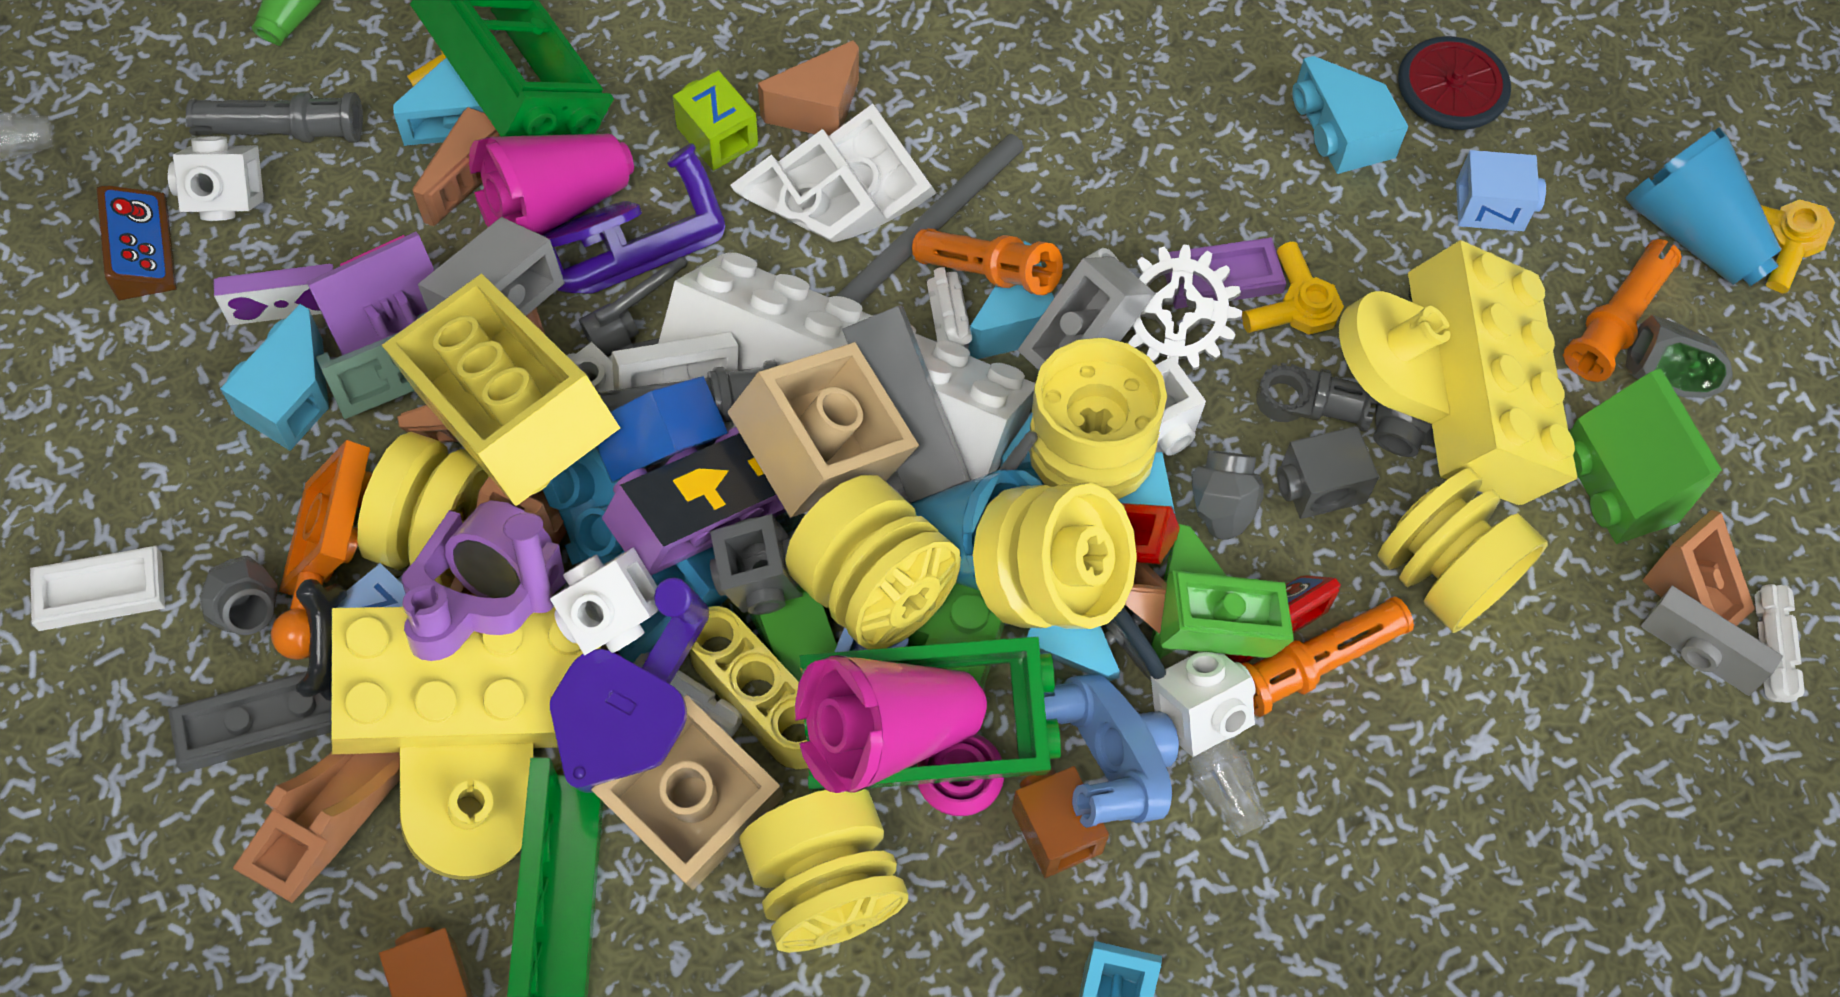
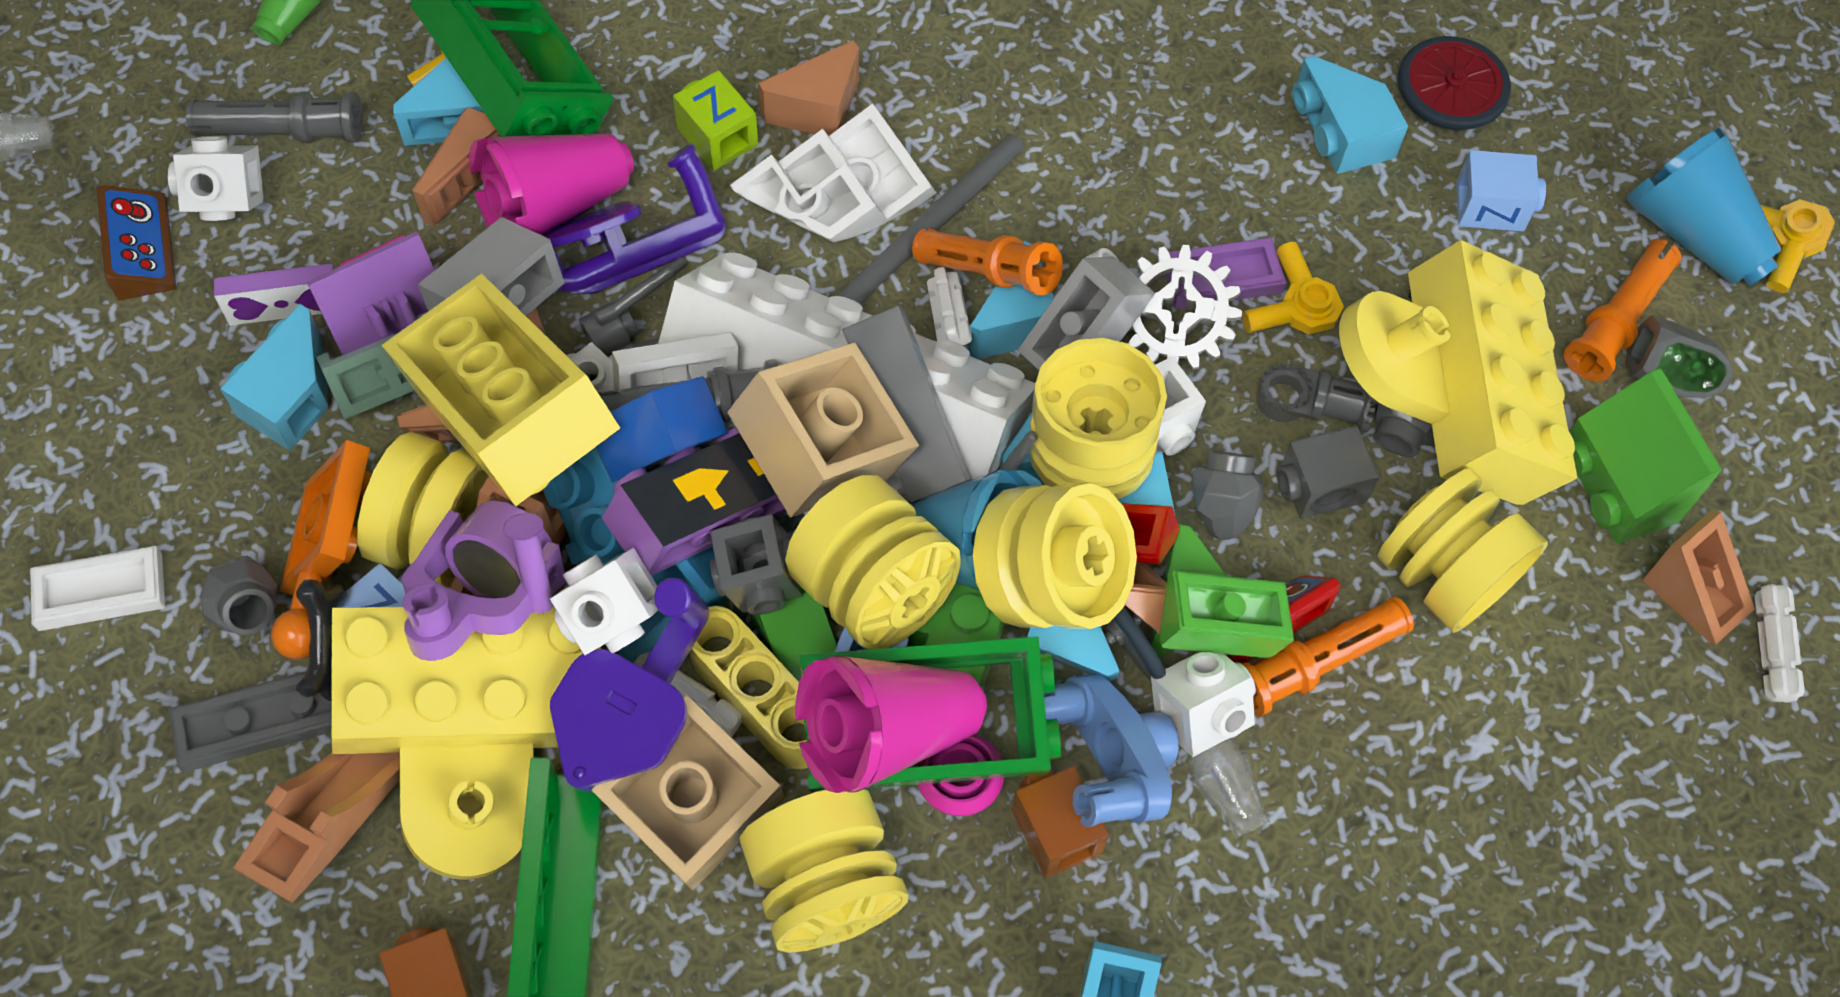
(1711, 641): light grey plate -> none

